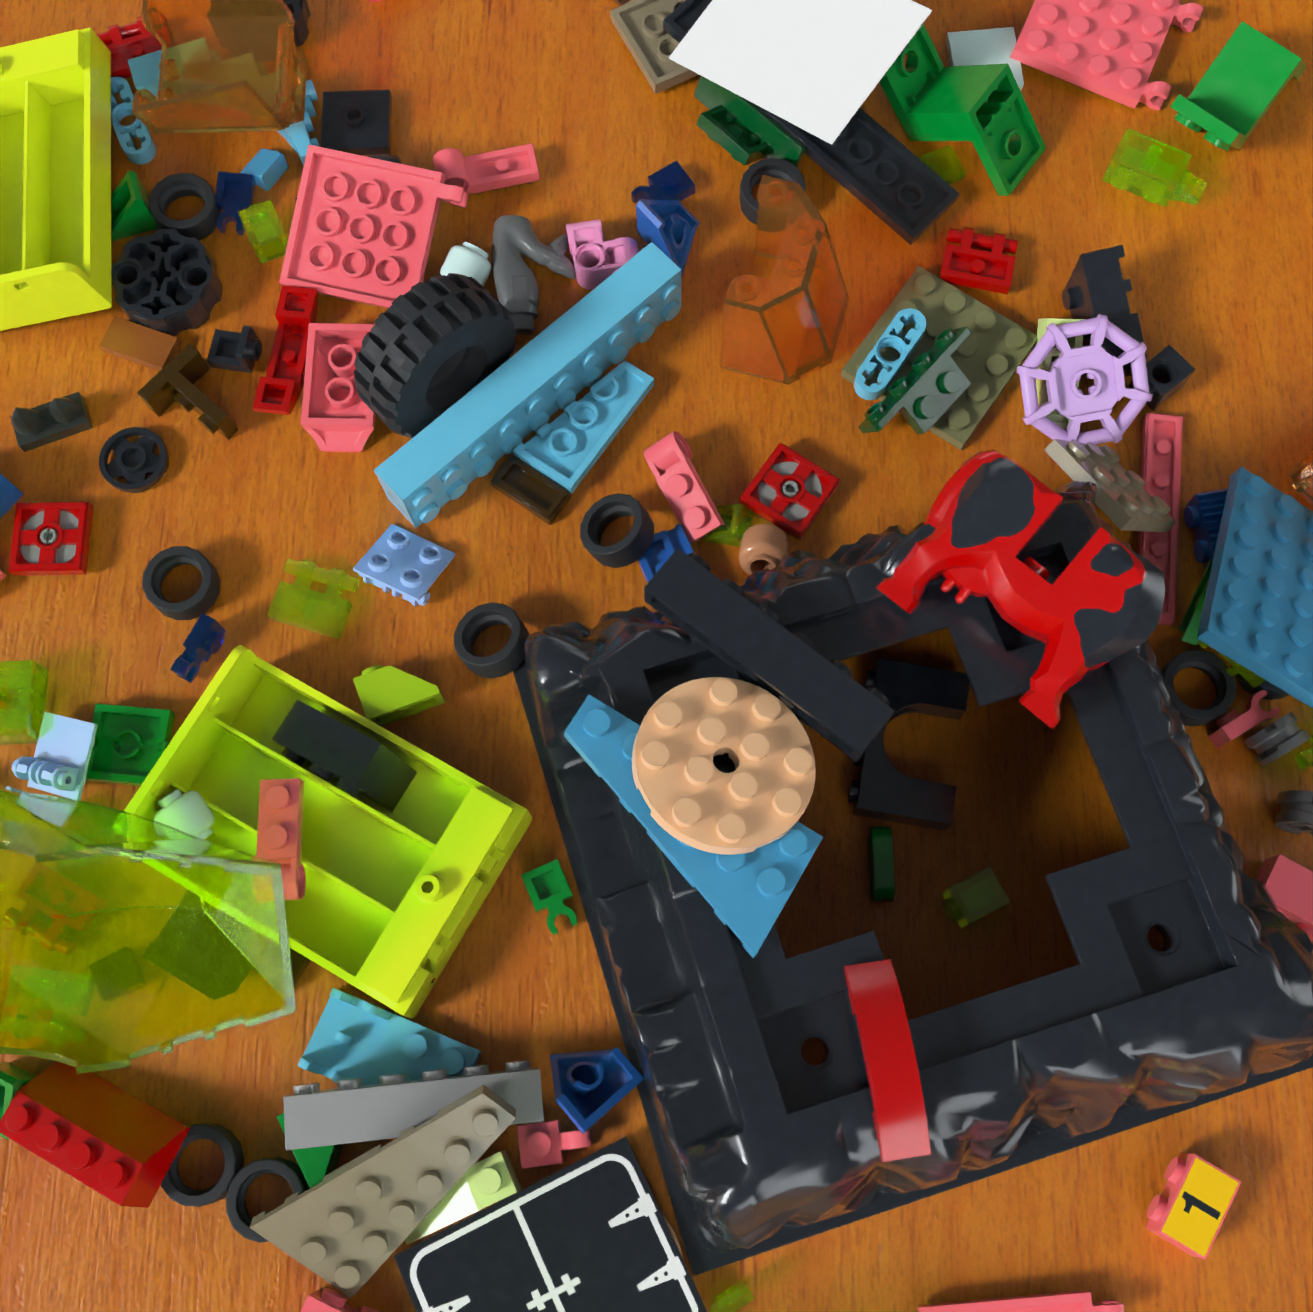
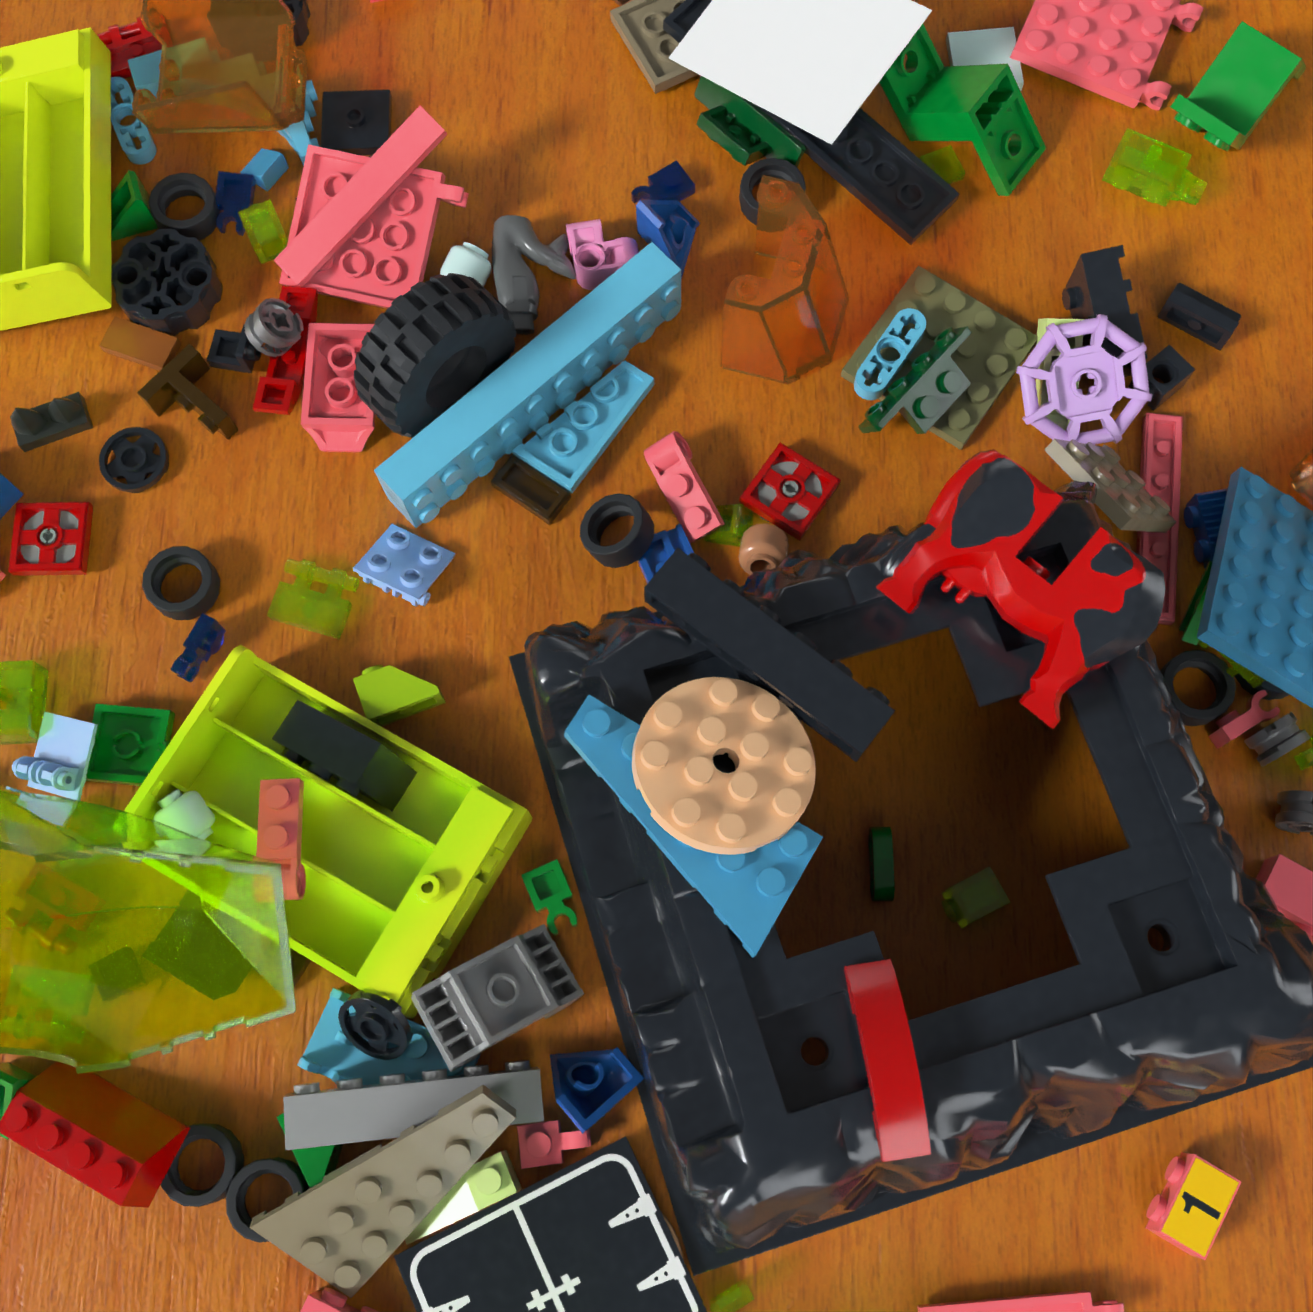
(273, 325): none -> flat silver wheel
(360, 196): none -> coral tile
(377, 1022): none -> black wheel
(479, 620): black tyre -> none
(488, 169): coral plate -> none
(495, 996): none -> light grey plate
(881, 788): black arch -> none
(975, 267): red plate -> none
(1199, 316): none -> black panel

